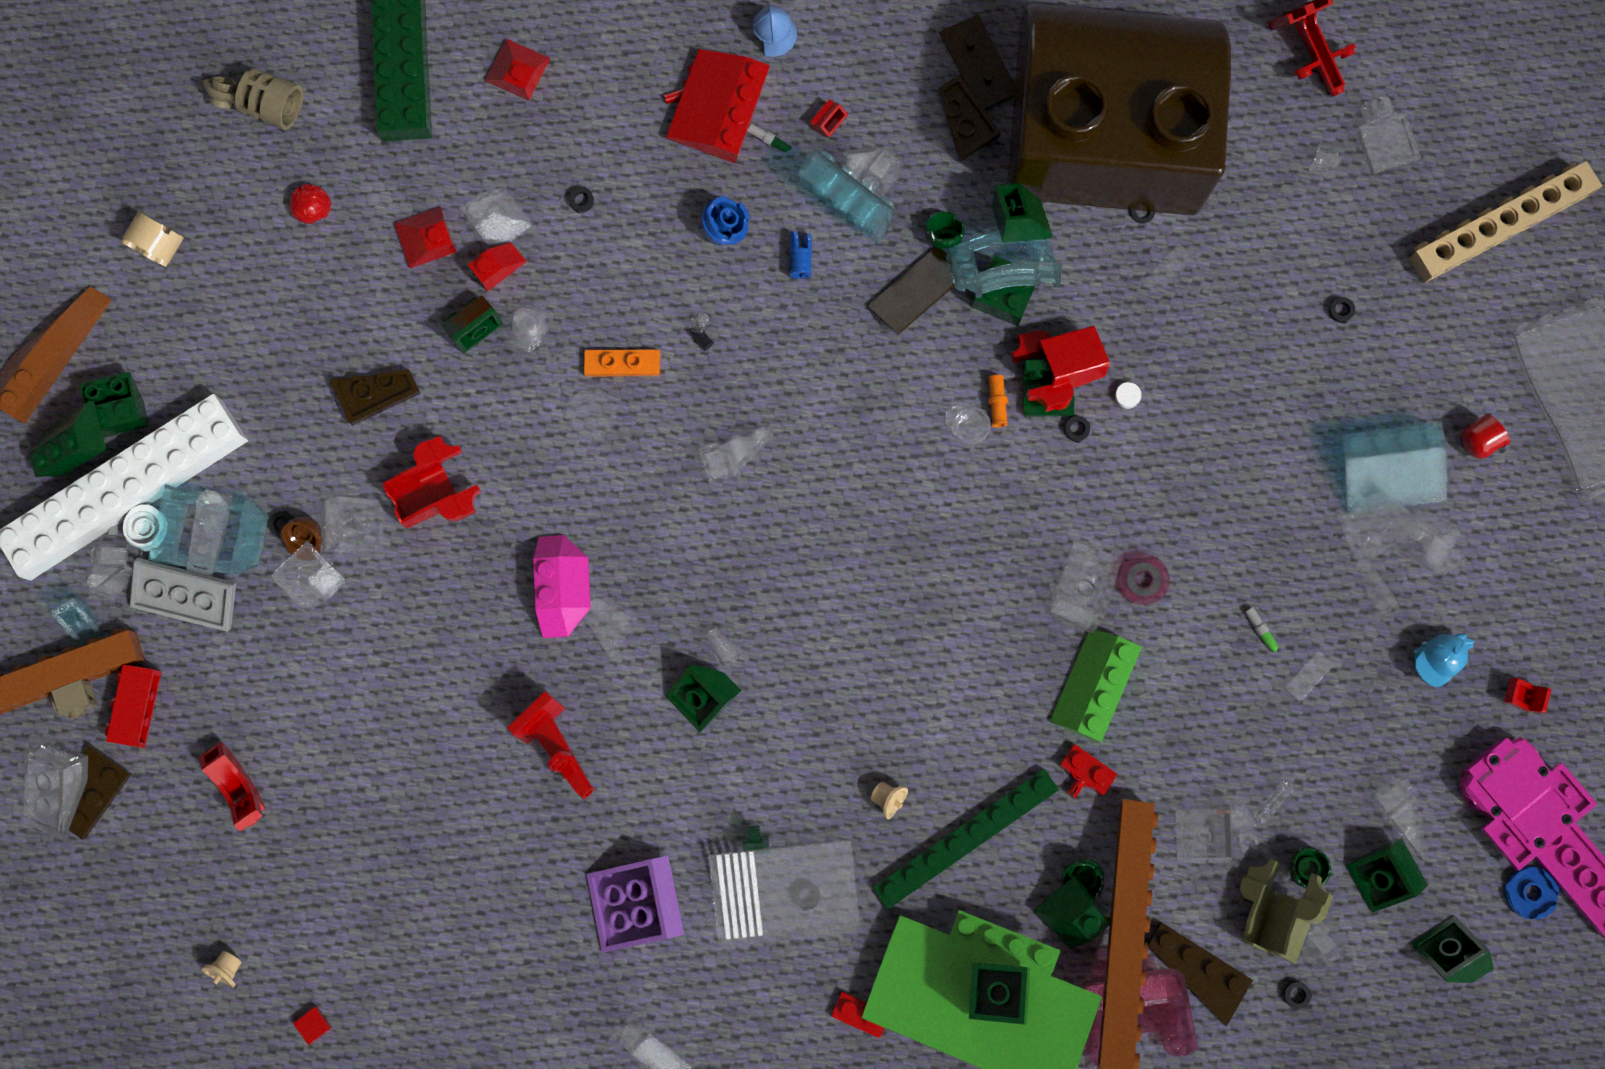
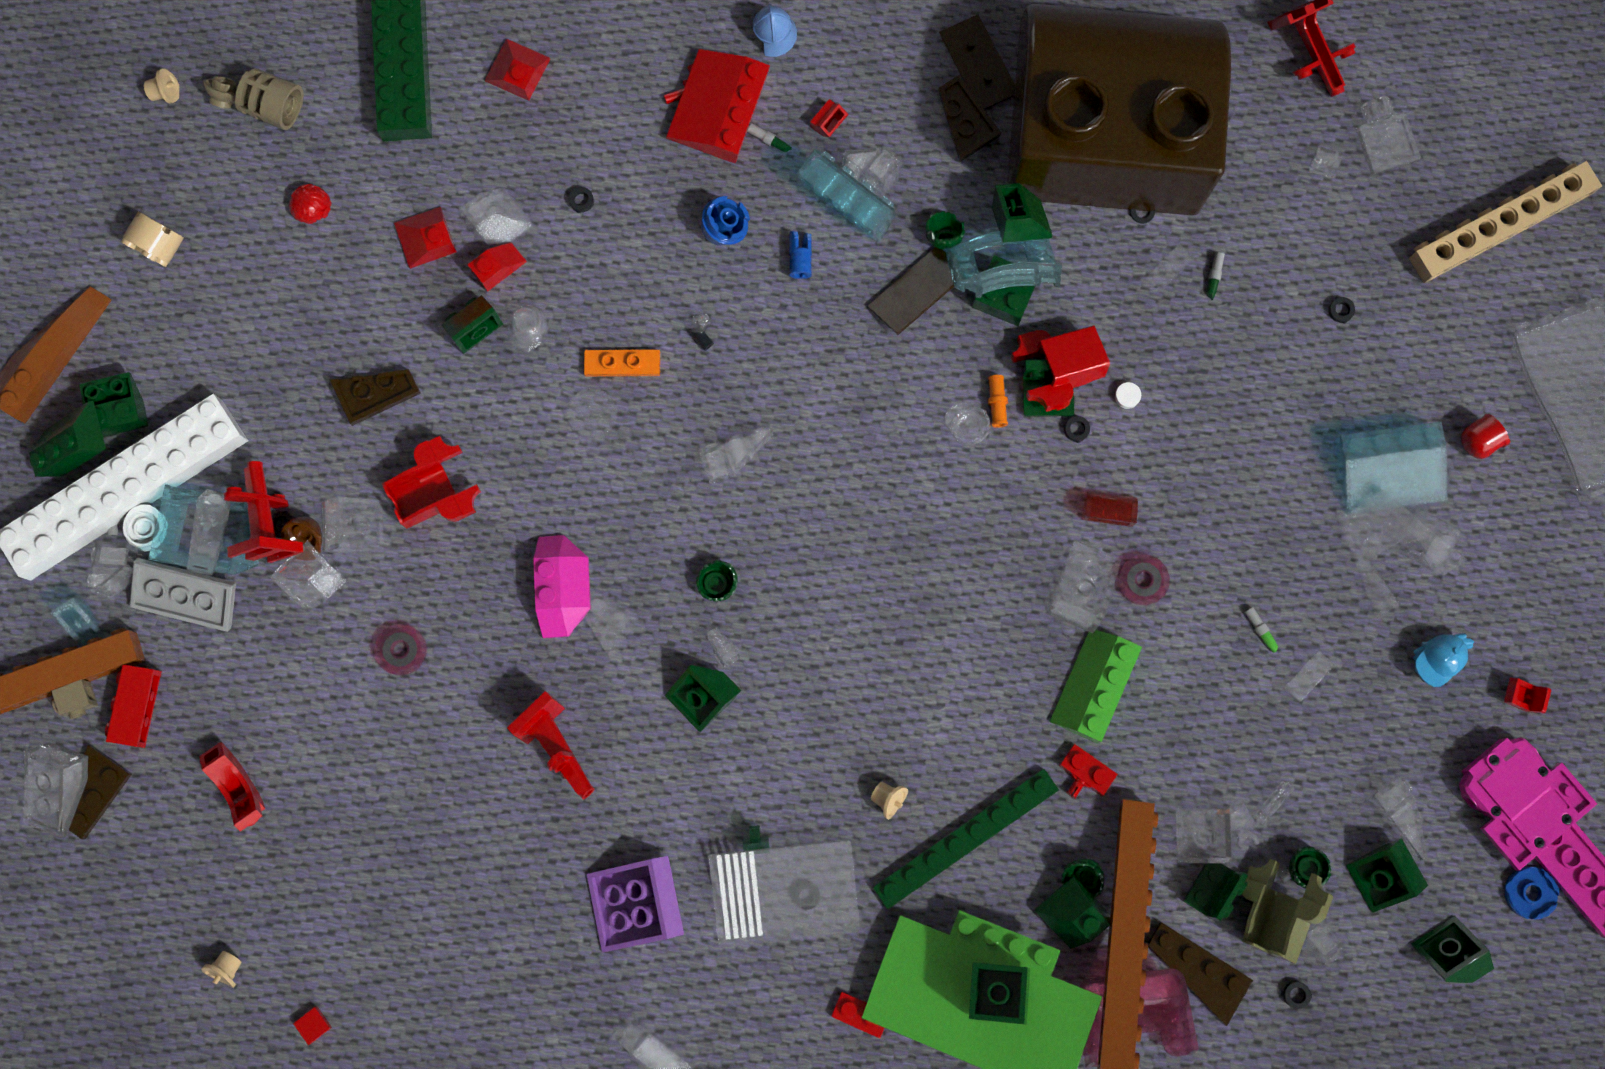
(162, 87): none -> tan piece
(262, 534): none -> red piece
(411, 660): none -> clear pink tile
(717, 581): none -> dark green hair
(1110, 508): none -> clear red brick
(1215, 274): none -> light grey piece
(1215, 890): none -> dark green bracket

